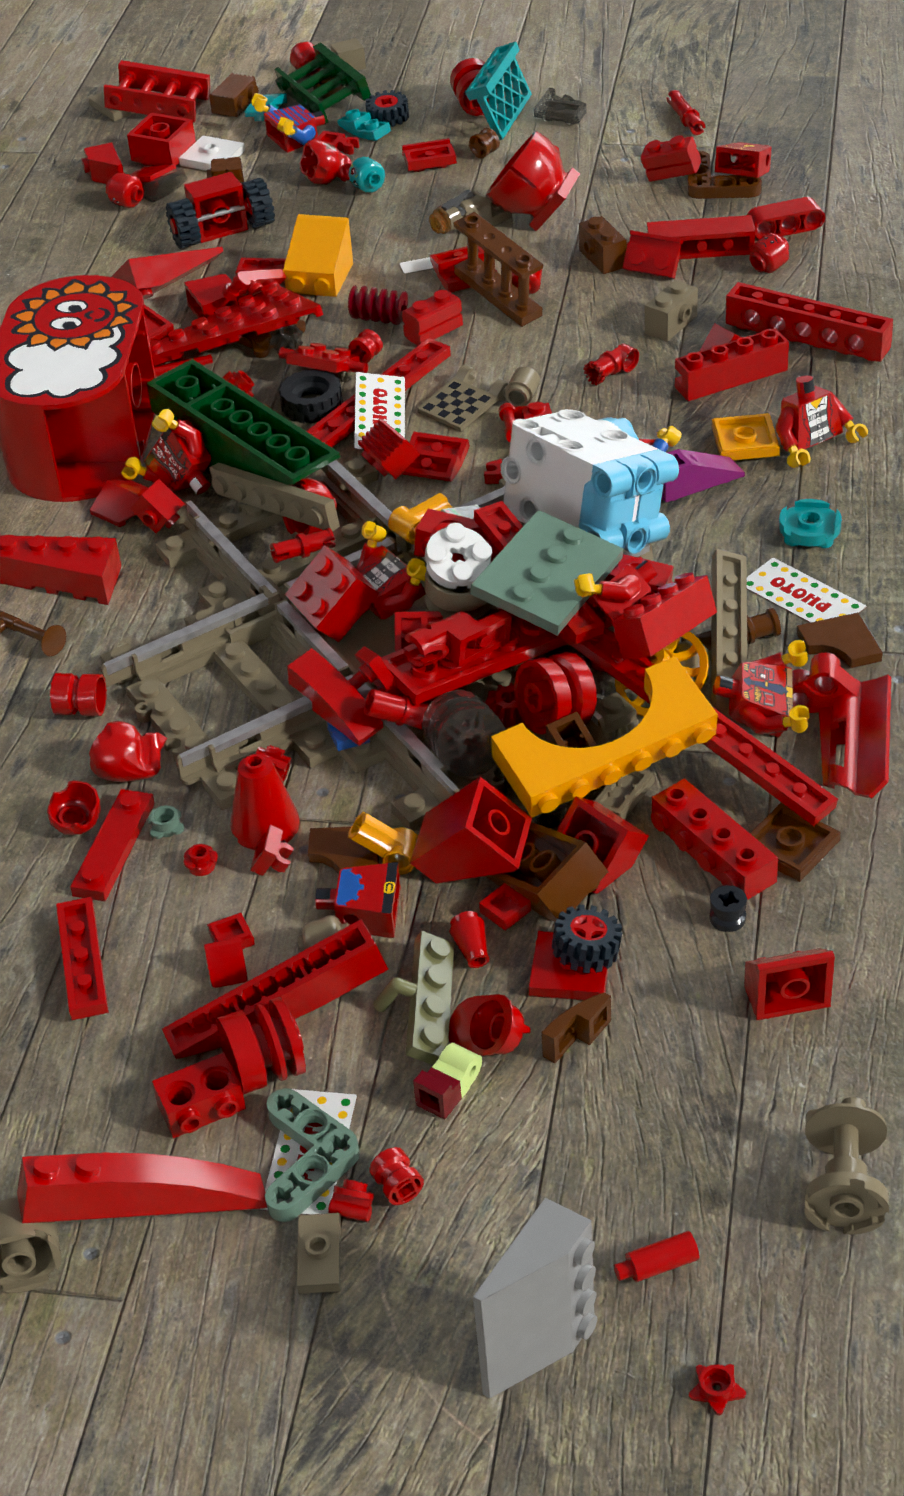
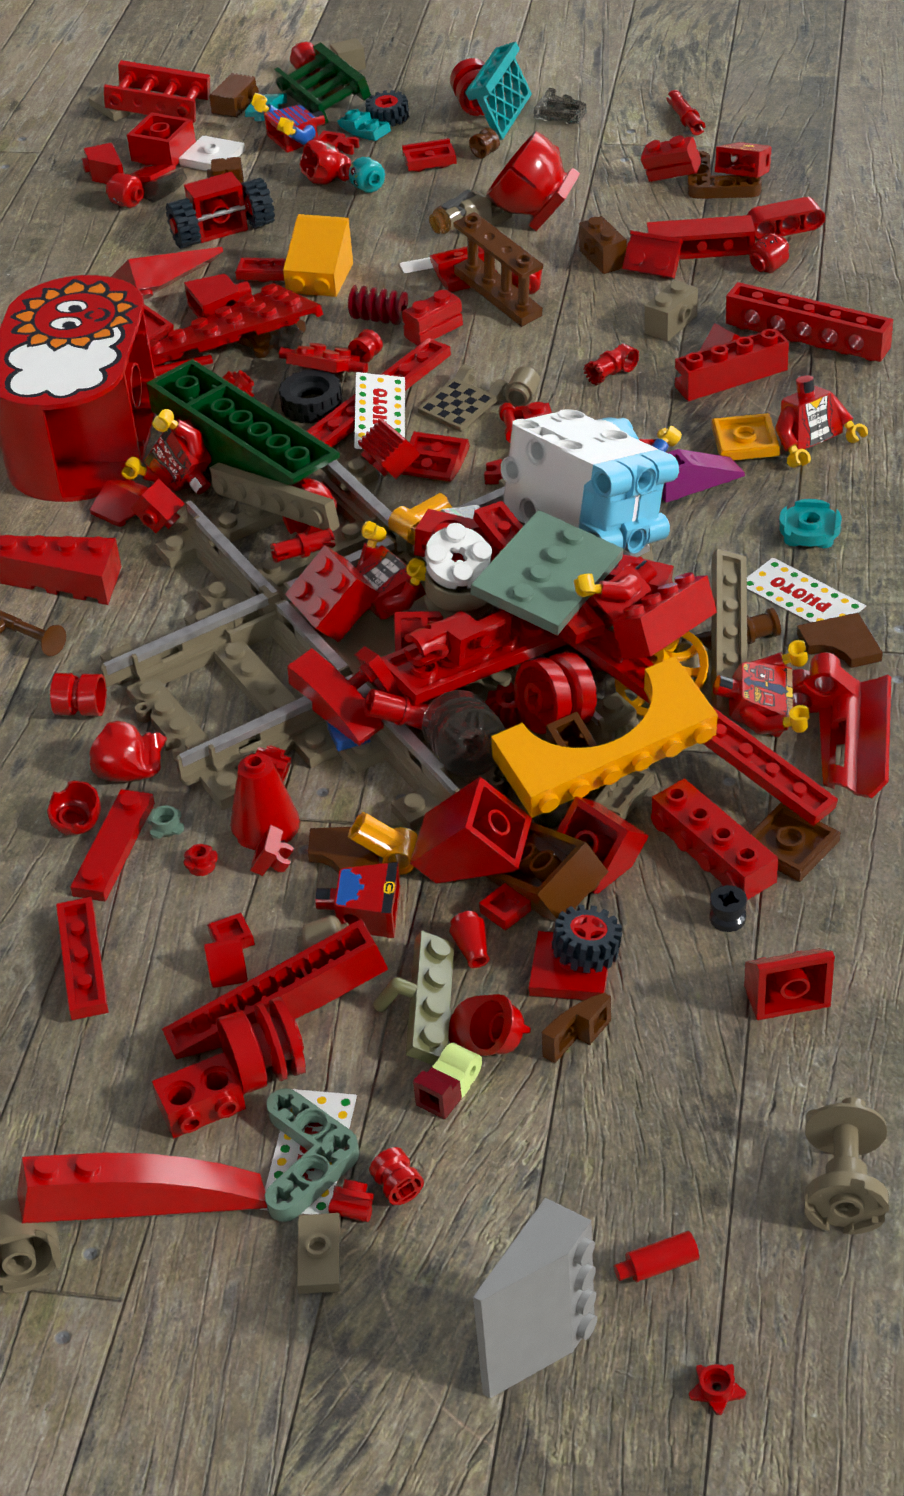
(251, 282): red plate -> none

